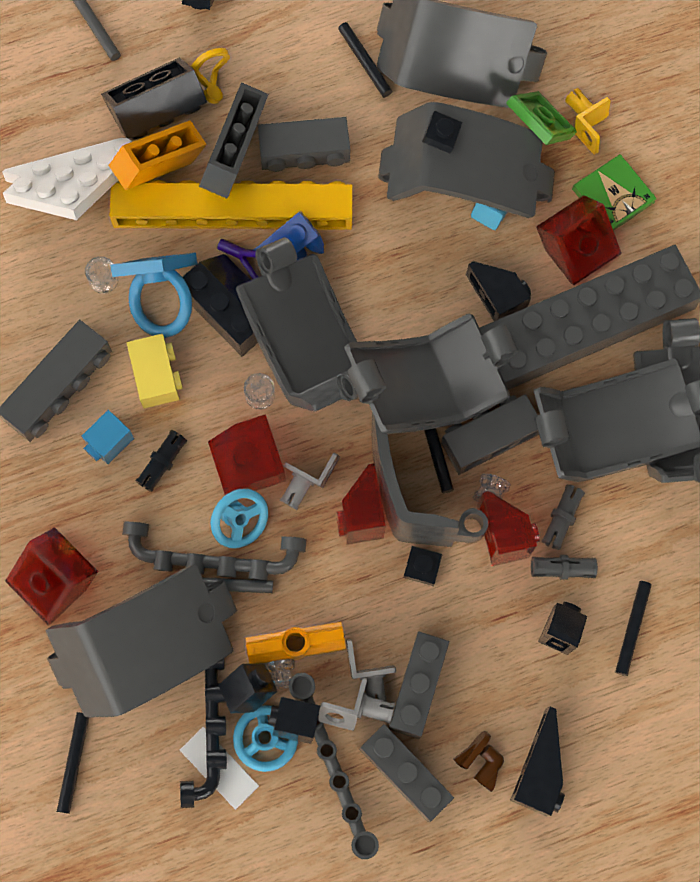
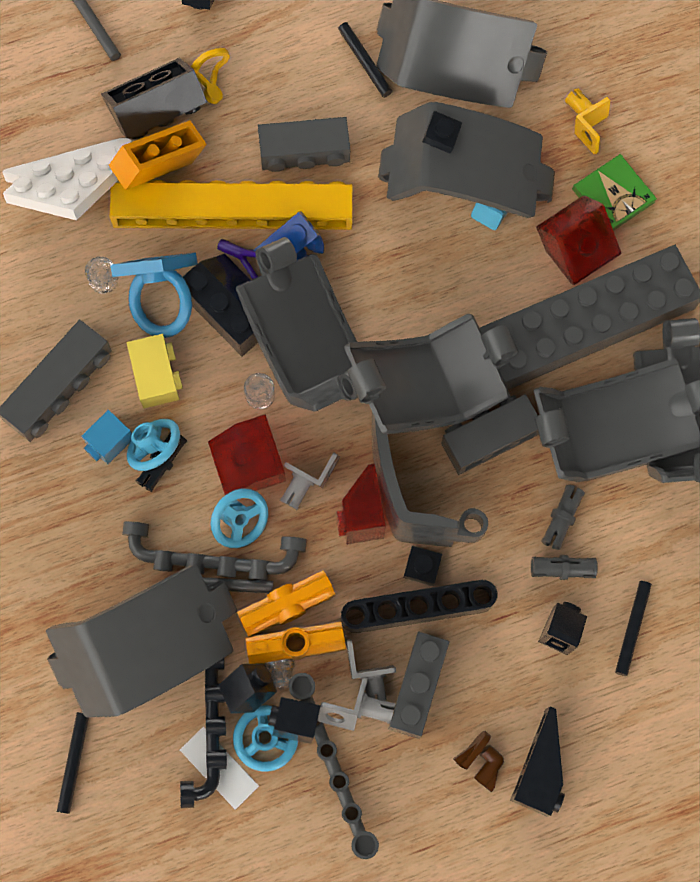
(50, 575): clear red slope -> none
(147, 440): none -> medium azure piece
(233, 140): dark grey brick -> none
(286, 603): none -> light orange piece
(406, 773): dark grey brick -> none
(431, 596): none -> black beam
(439, 460): black bar -> none
(493, 484): clear wheel -> none
(498, 289): black slope -> none
(509, 530): clear red slope -> none
(541, 117): bright green tile -> none

